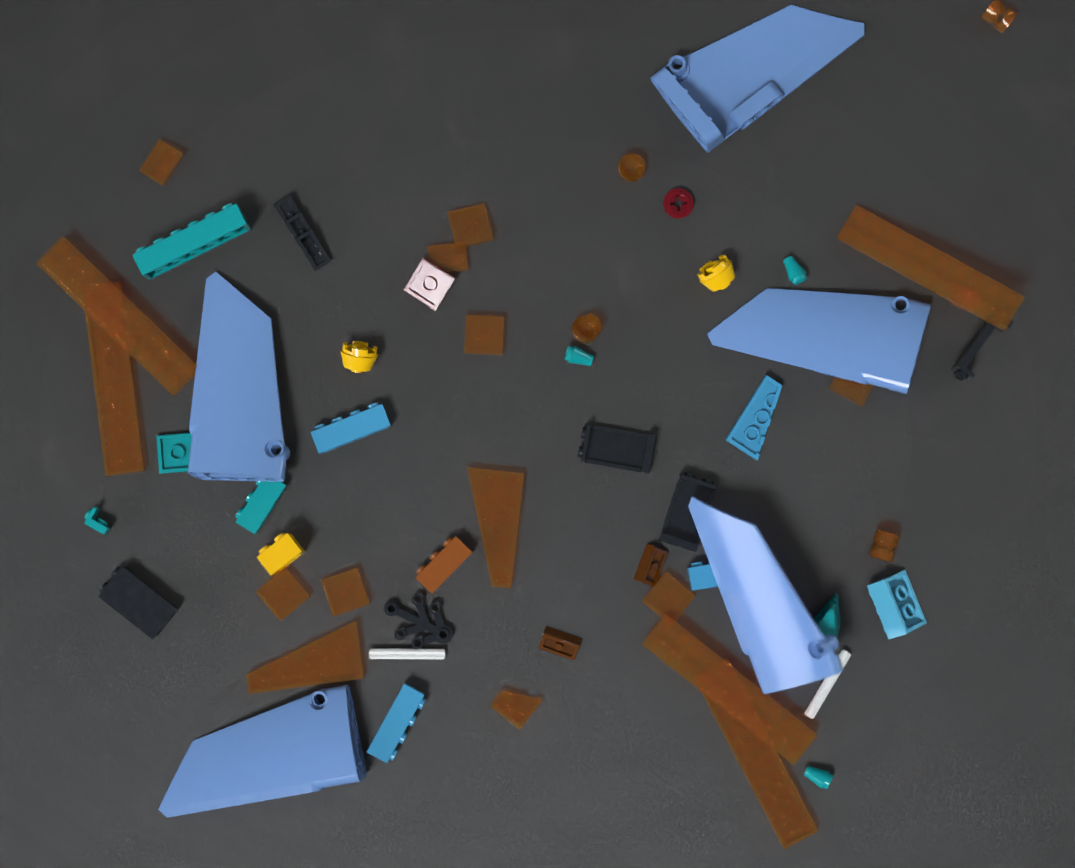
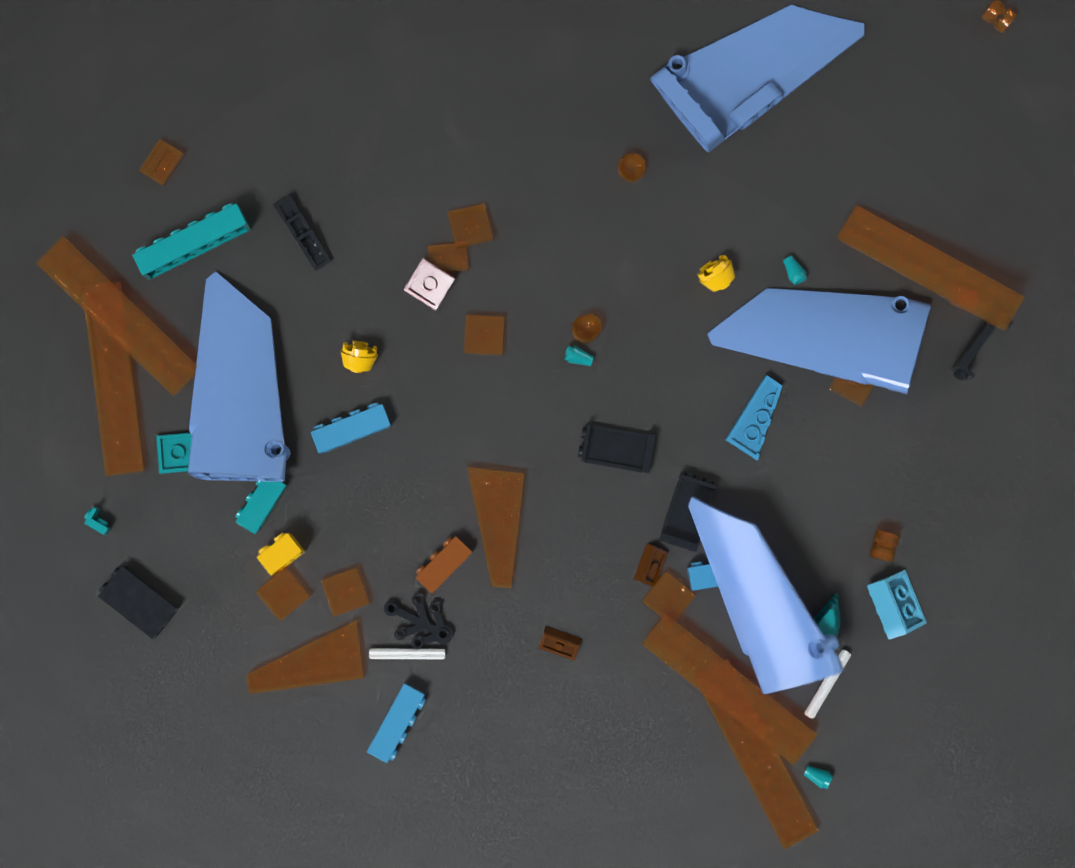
(271, 756): medium blue panel -> none
(515, 707): clear orange wing -> none
(683, 196): dark red gear -> none

